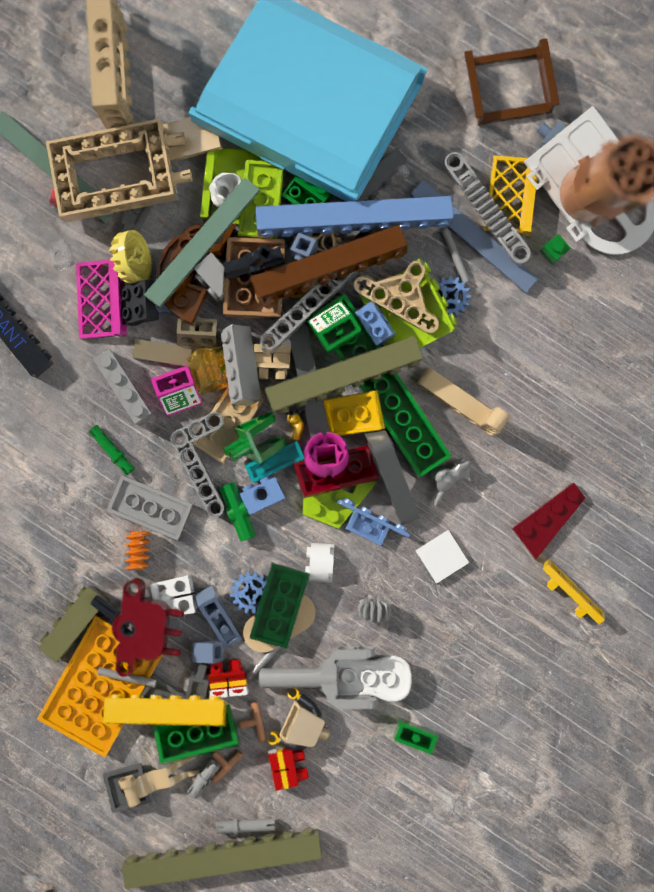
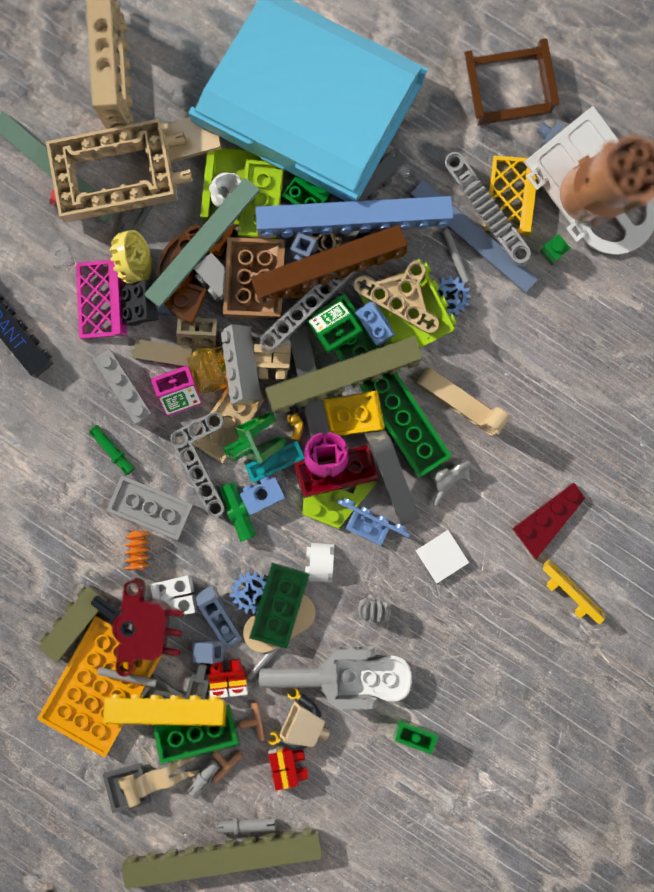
(254, 262): black piece -> none

